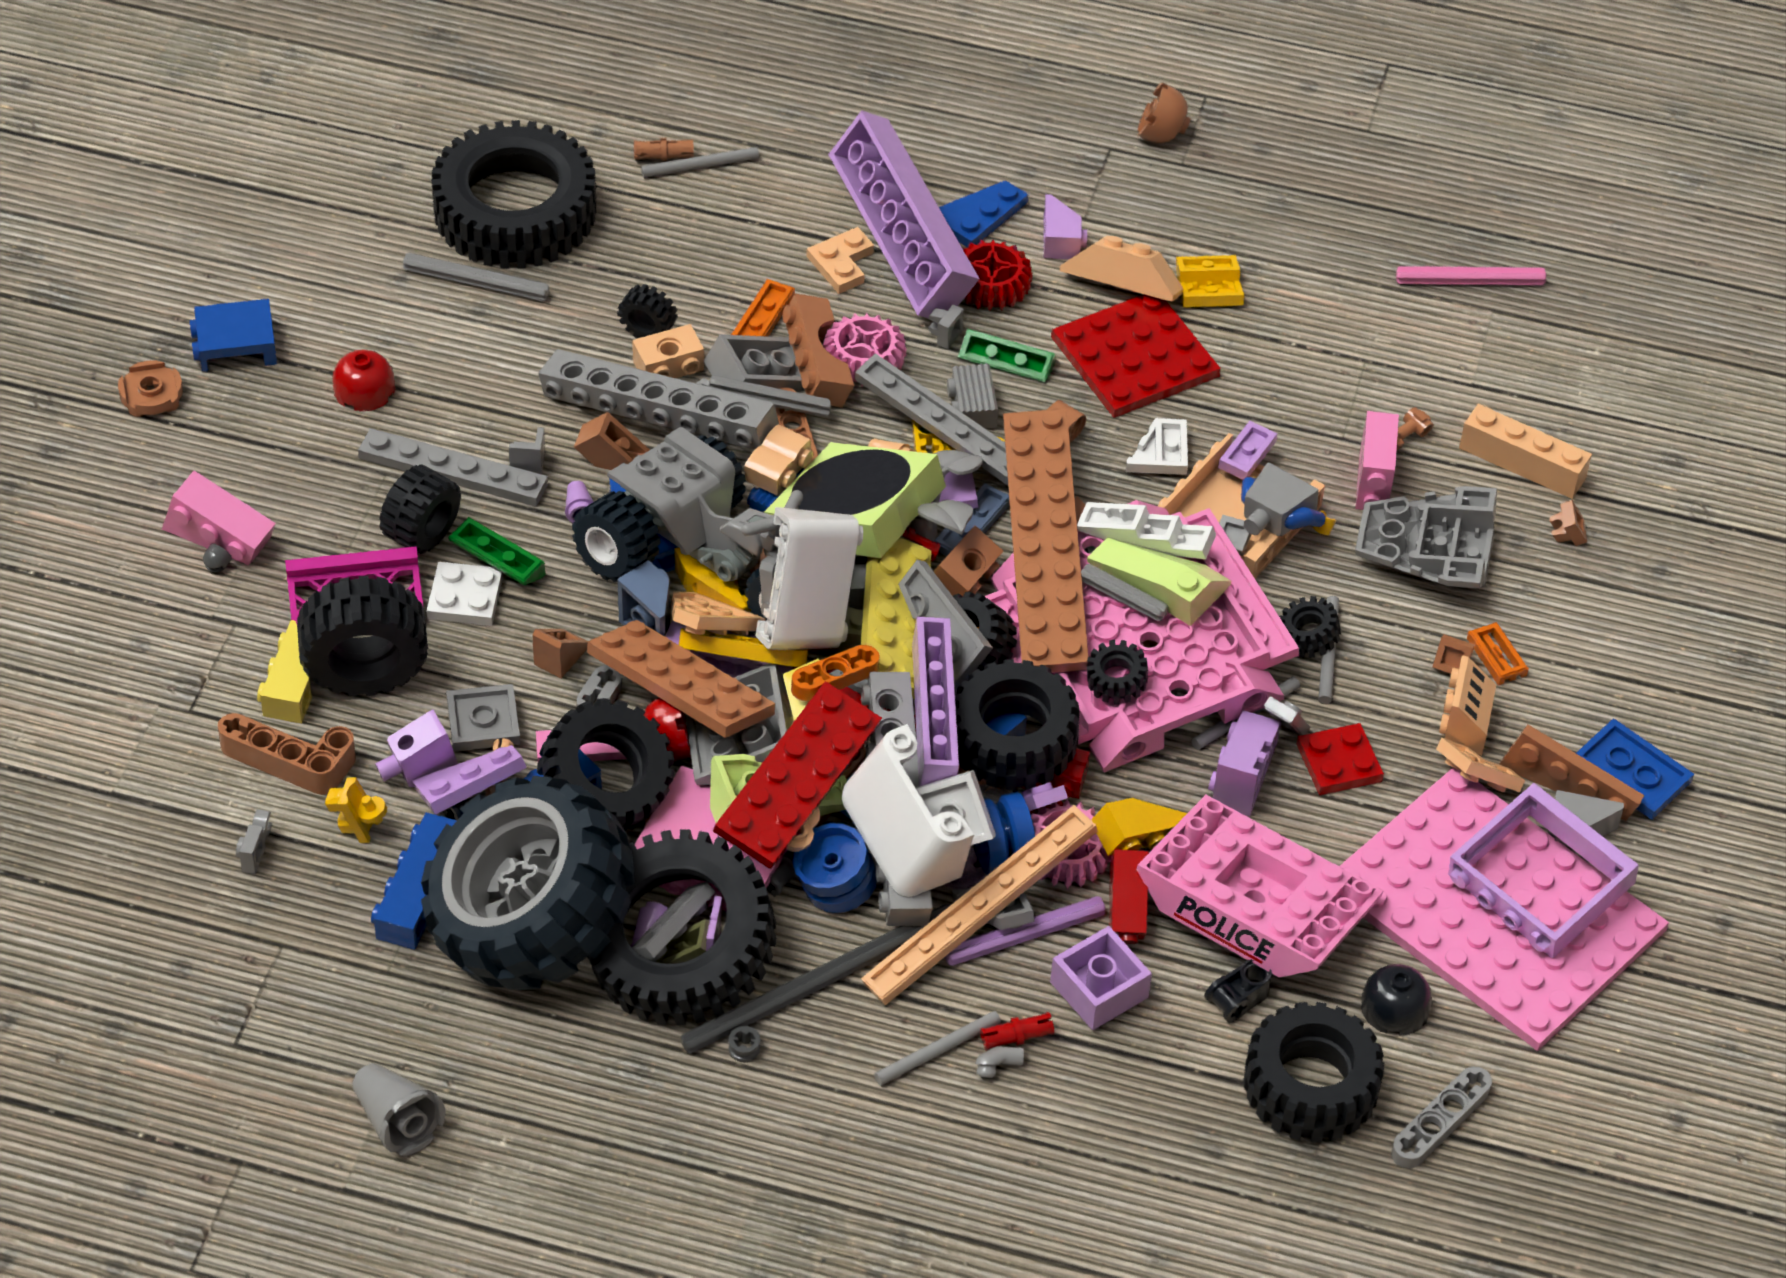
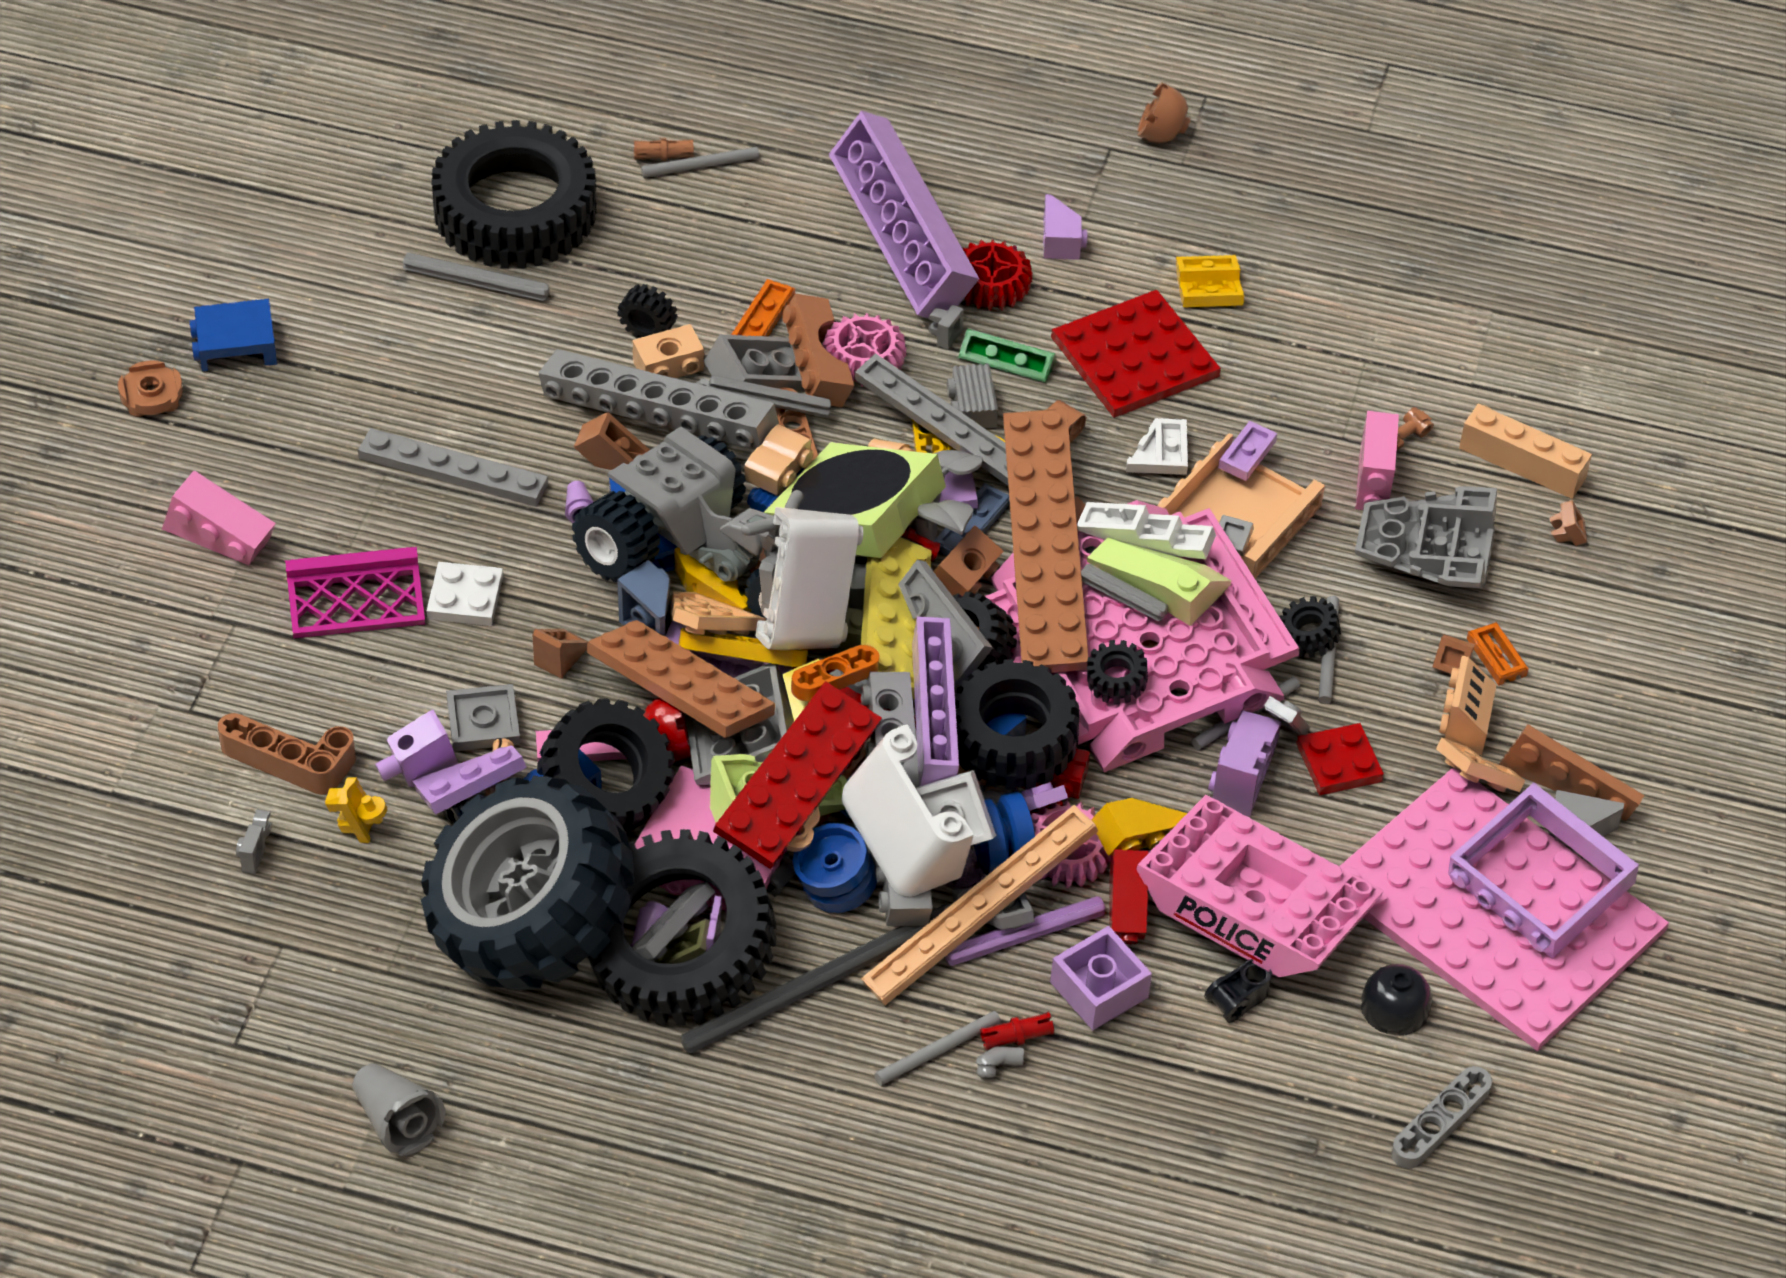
(216, 558): dark grey hinge -> none
(287, 687): light yellow slope -> none
(362, 608): black tyre -> none
(363, 380): red cylinder -> none
(401, 913): blue brick -> none
(420, 508): black tyre -> none
(498, 552): green slope -> none
(527, 454): light grey panel -> none
(593, 689): light grey beam -> none
(742, 1053): dark grey bush -> none
(836, 258): light nougat plate -> none
(983, 211): blue wing -> none
(1126, 267): light nougat wedge -> none
(1281, 503): light grey torso -> none
(1304, 1108): black tyre -> none
(1470, 275): bright pink axle -> none
(1637, 765): blue plate -> none

